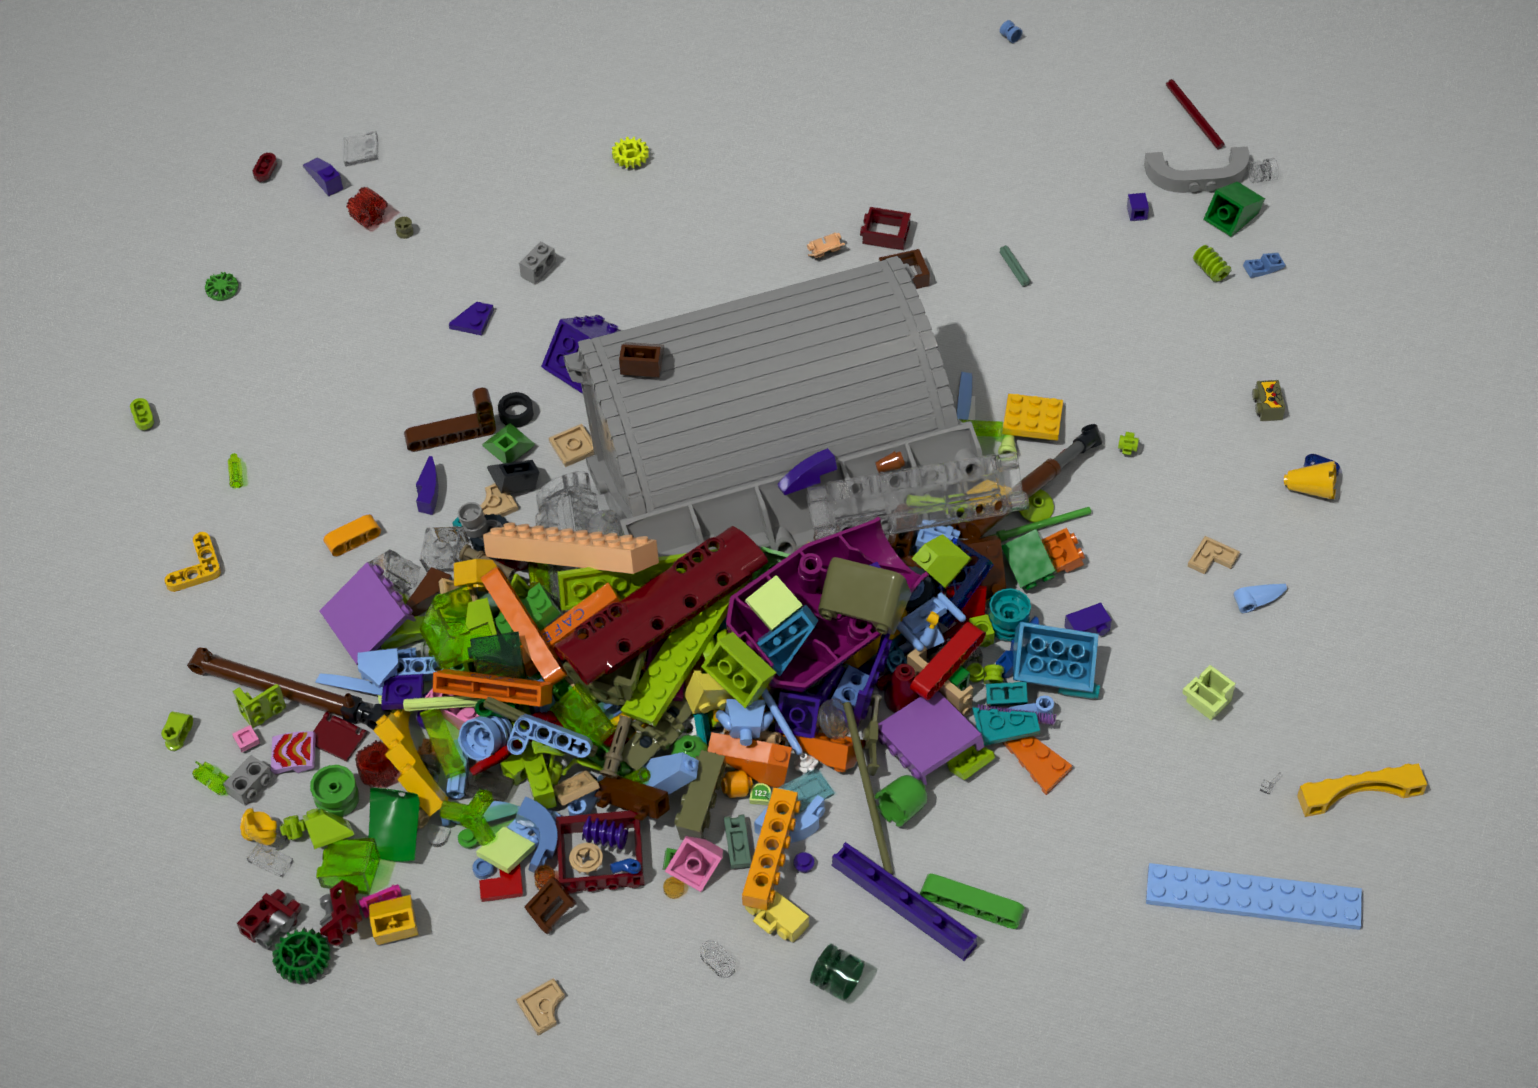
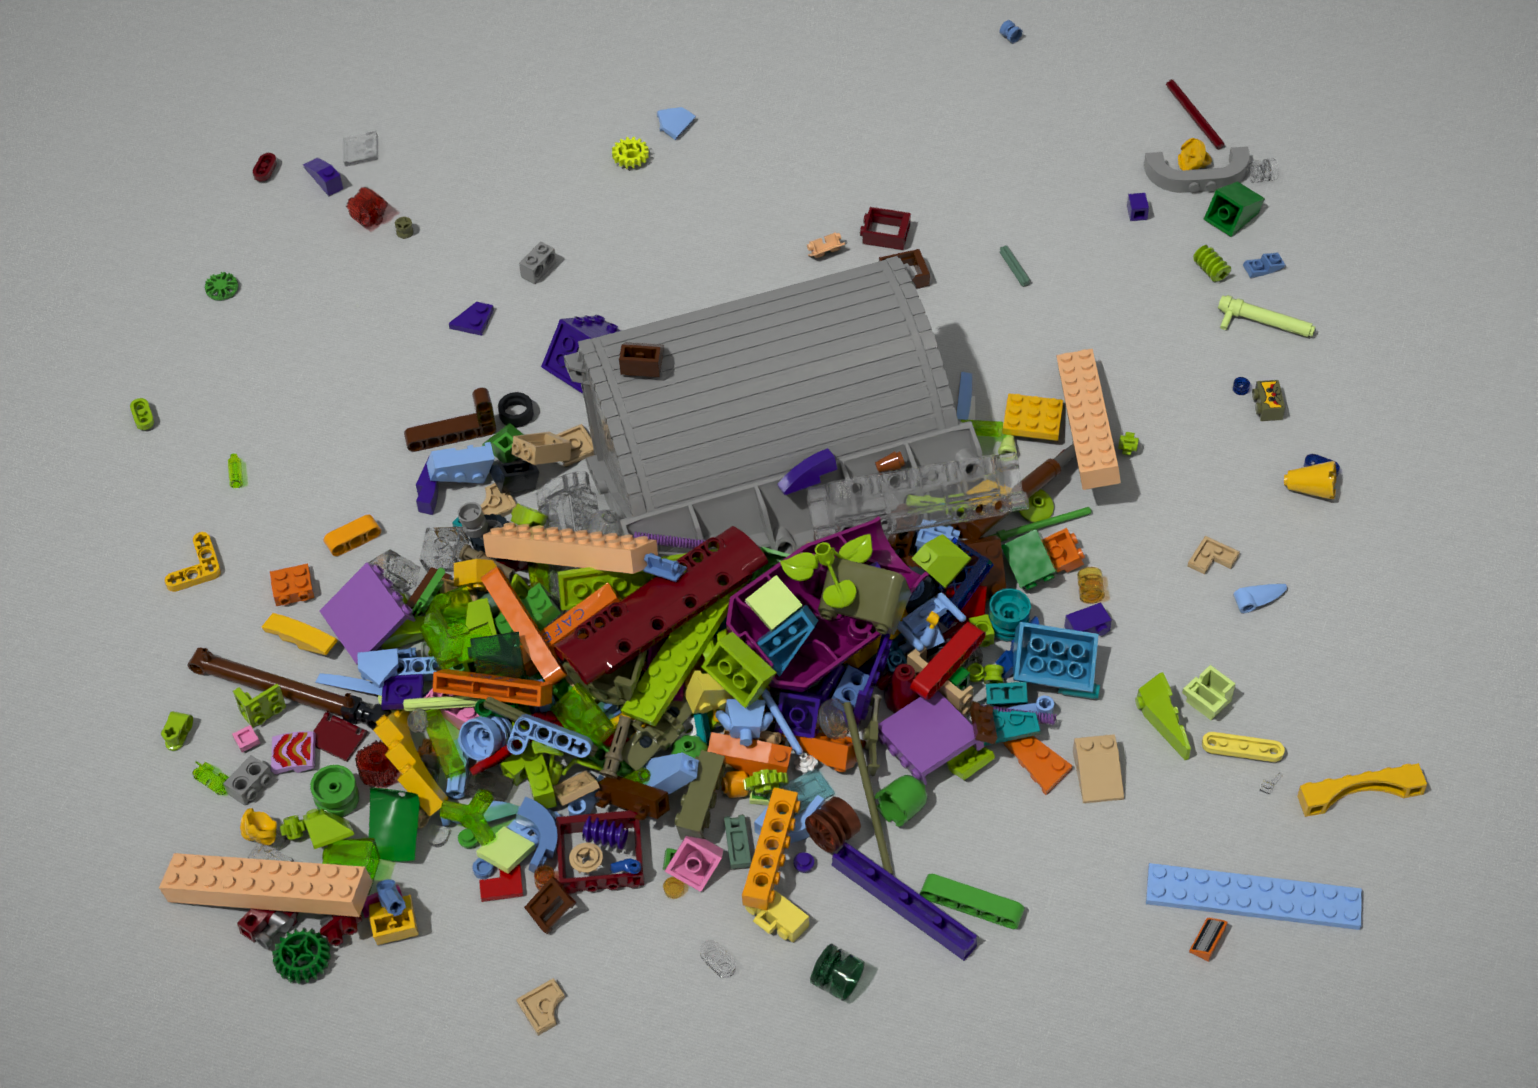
(266, 884): none -> light nougat brick
(291, 585): none -> orange plate
(301, 634): none -> yellow slope
(390, 897): none -> medium blue piece
(417, 721): none -> clear plate
(429, 593): none -> bright green plate
(462, 465): none -> light blue wedge
(526, 515): none -> lime piece
(541, 448): none -> tan window
(663, 567): none -> medium blue hinge
(672, 540): none -> medium lavender piece
(674, 121): none -> light blue slope
(765, 781): none -> lime gear
(832, 824): none -> copper wheel
(841, 594): none -> lime plant
(983, 723): none -> reddish brown plate
(1088, 419): none -> light nougat brick
(1091, 585): none -> clear yellow wheel
(1098, 768): none -> tan slope
(1157, 708): none -> lime wedge
(1193, 155): none -> yellow tile
(1208, 938): none -> slope
(1240, 308): none -> yellowish green cylinder
(1241, 390): none -> clear blue bush
(1243, 746): none -> light yellow plate

